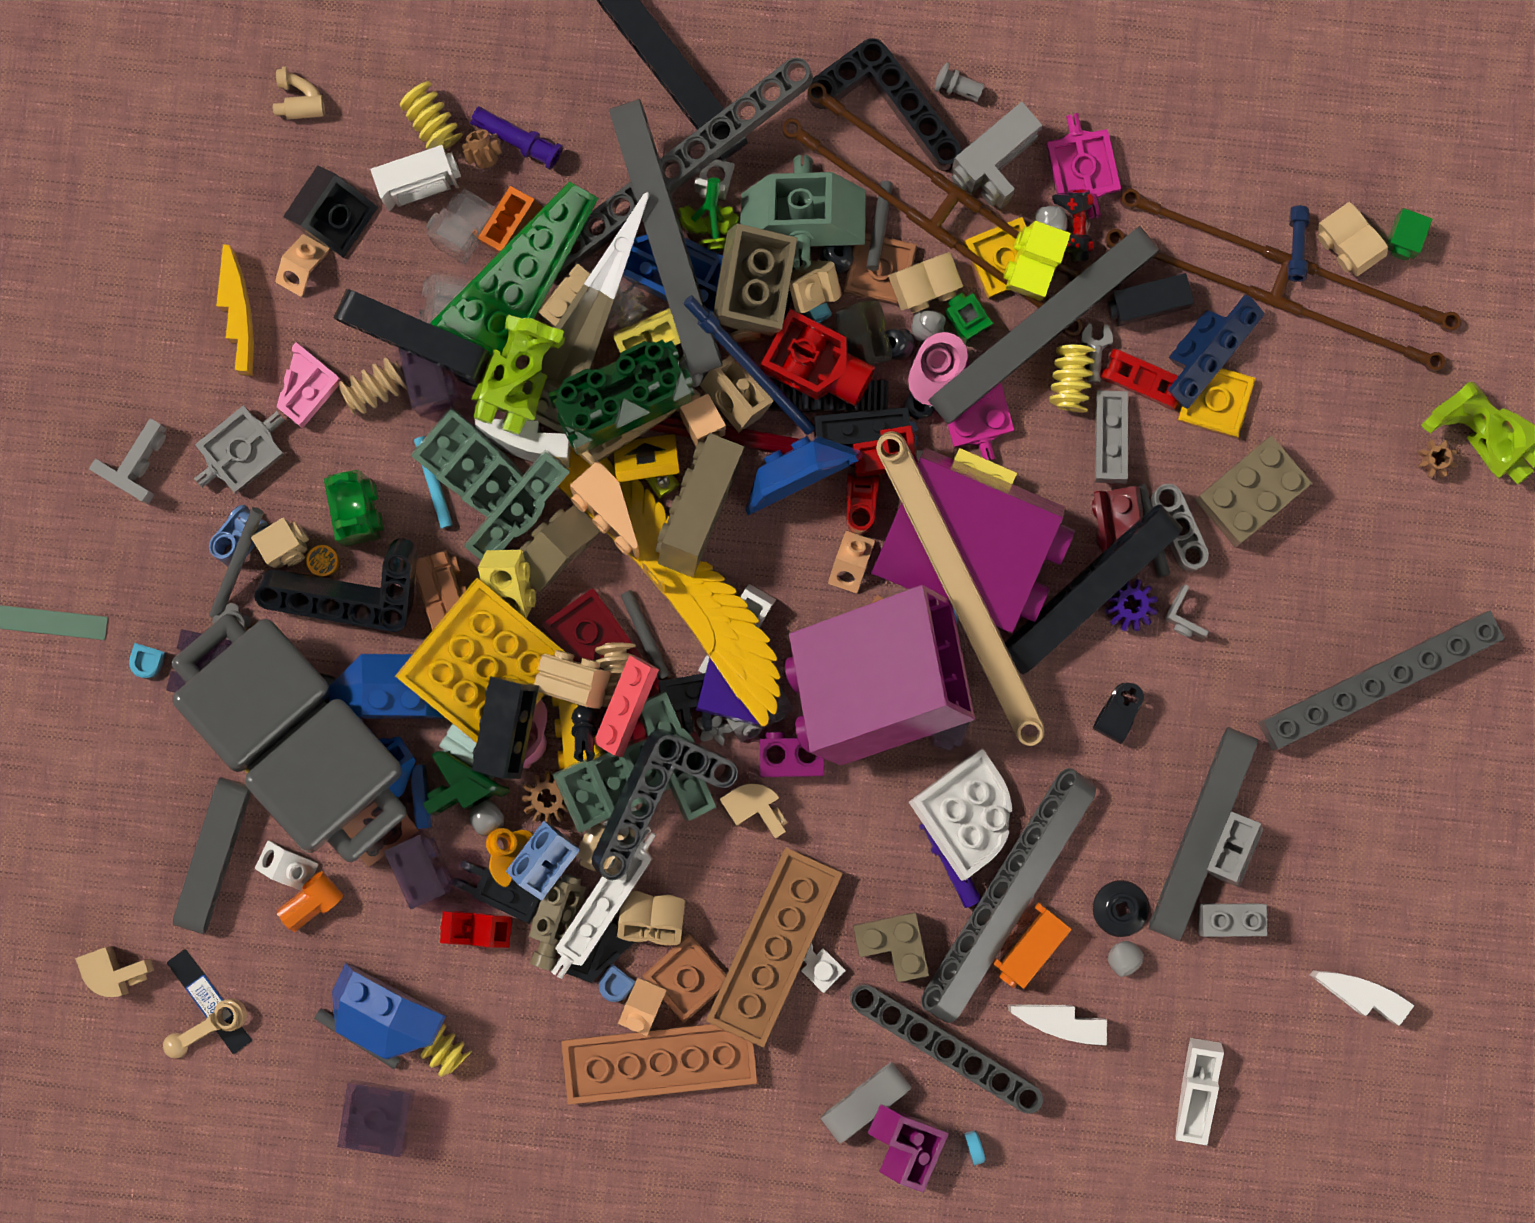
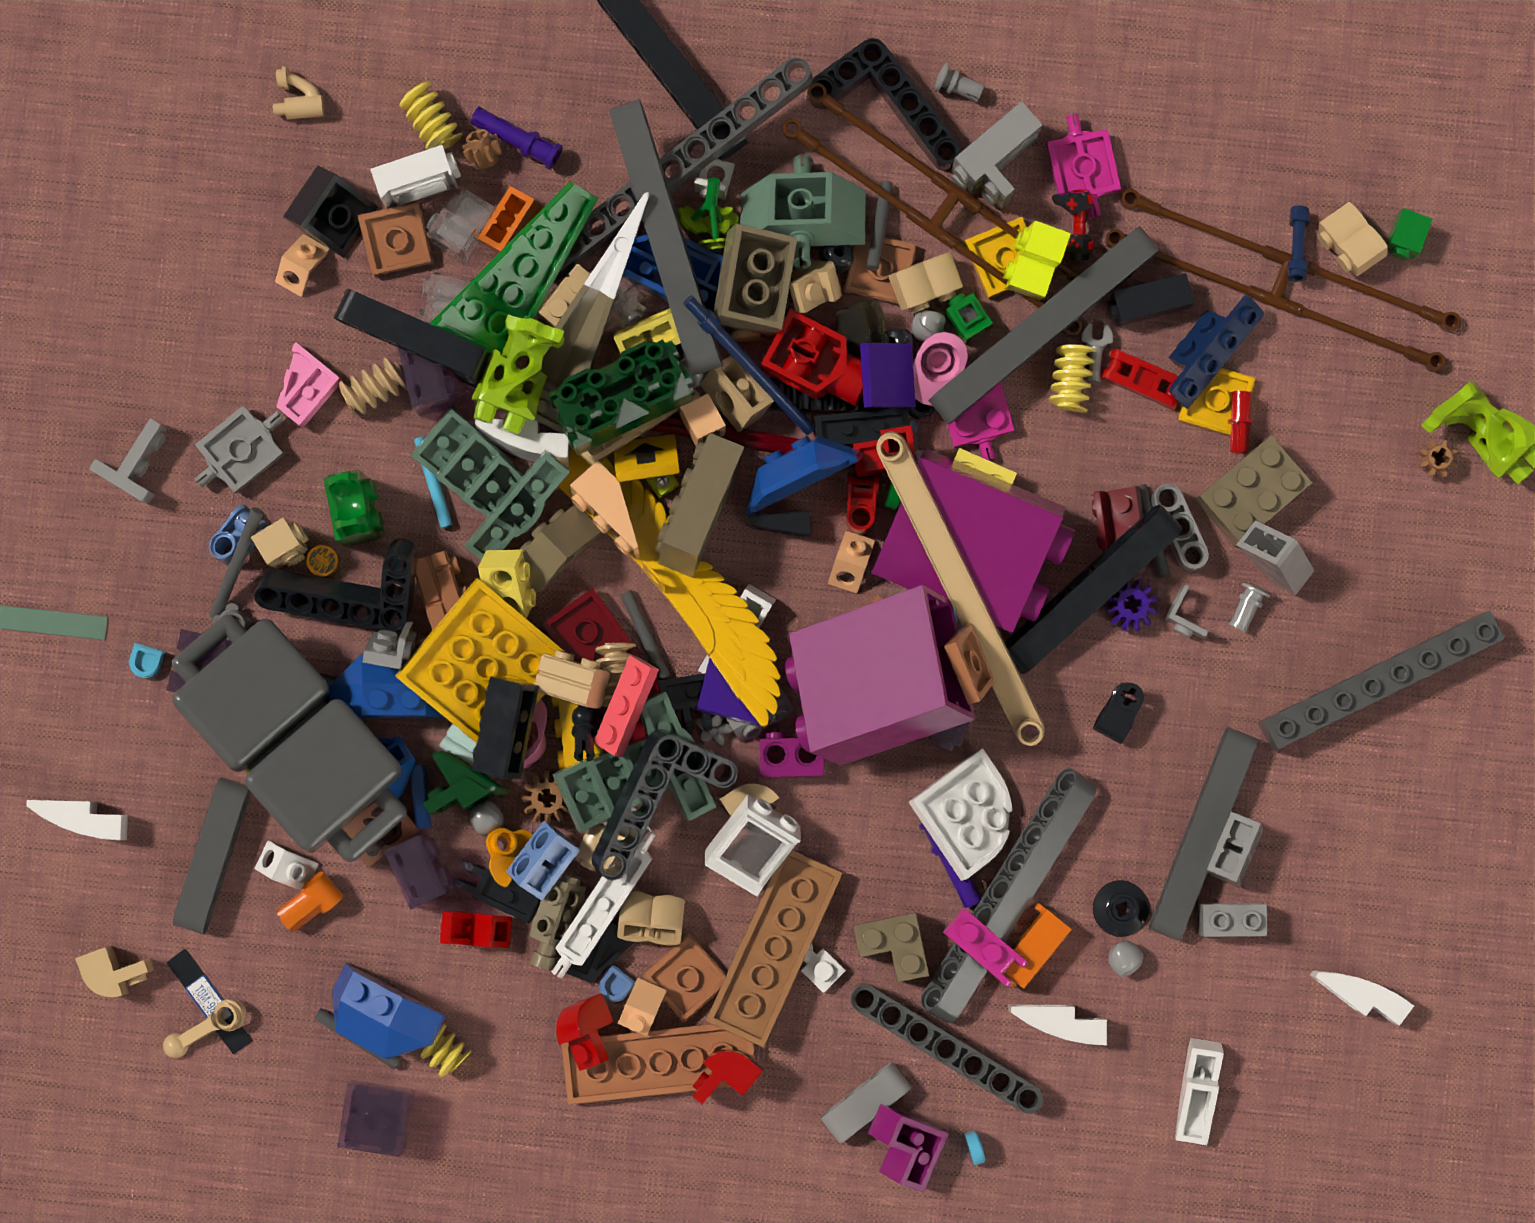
(82, 818): none -> white slope
(234, 299): yellow slope -> none
(388, 649): none -> light grey bracket
(395, 238): none -> nougat tile
(579, 1028): none -> red brick
(730, 1066): none -> red brick
(752, 844): none -> white window
(788, 523): none -> black slope
(819, 313): medium azure tile -> none
(887, 375): none -> dark purple tile
(892, 499): none -> green tile
(969, 664): none -> nougat tile
(983, 945): none -> dark pink hinge
(1052, 216): light grey piece -> none
(1111, 437): light grey hinge -> none
(1240, 422): none -> red axle
(1248, 606): none -> light grey pin
(1276, 556): none -> light grey slope

